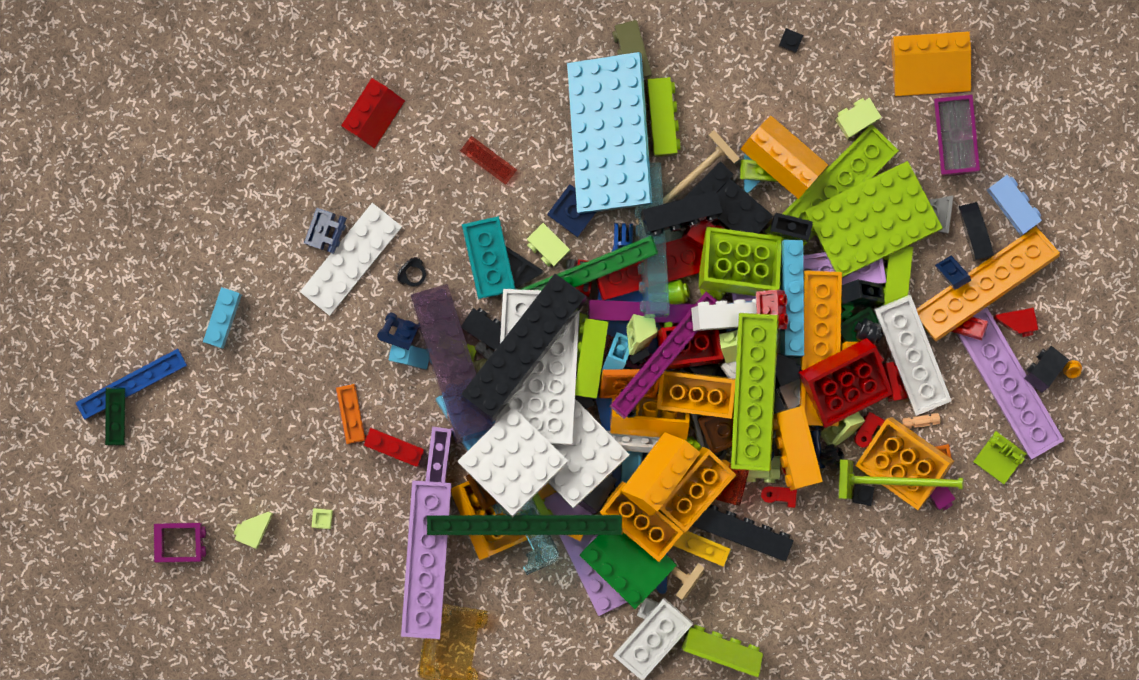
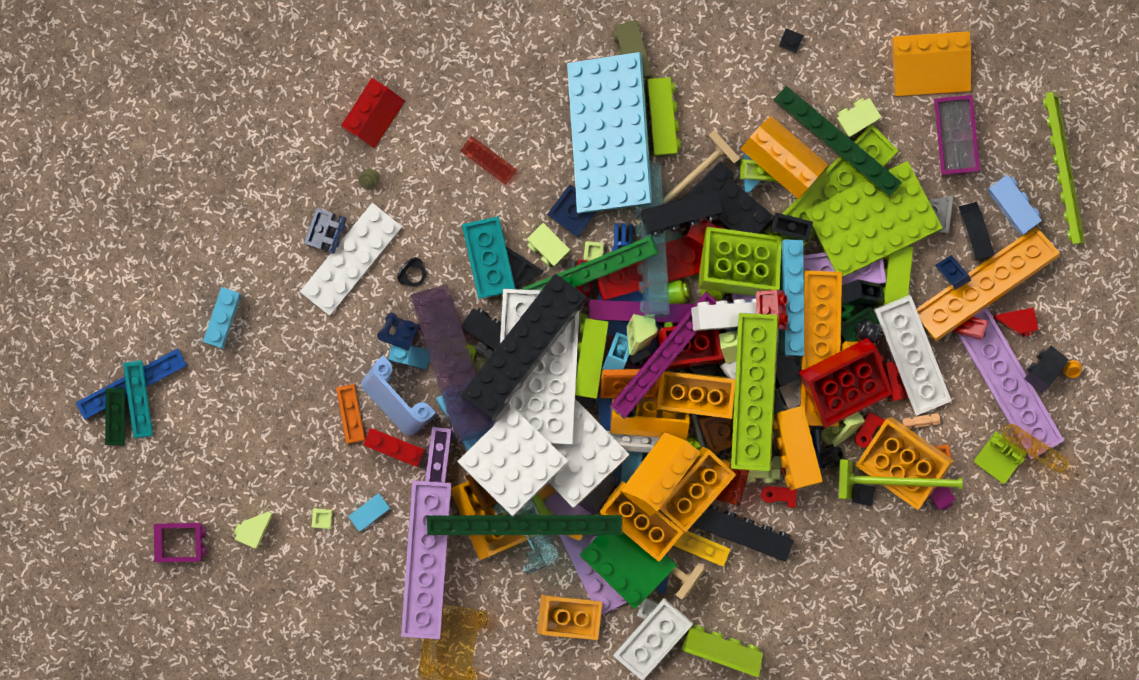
(138, 398): none -> teal tile
(369, 179): none -> olive wheel
(369, 512): none -> medium azure tile
(405, 418): none -> light blue windscreen
(569, 617): none -> light orange slope
(593, 250): none -> yellowish green tile
(837, 141): none -> dark green plate
(1033, 450): none -> clear yellow beam
(1065, 176): none -> lime plate

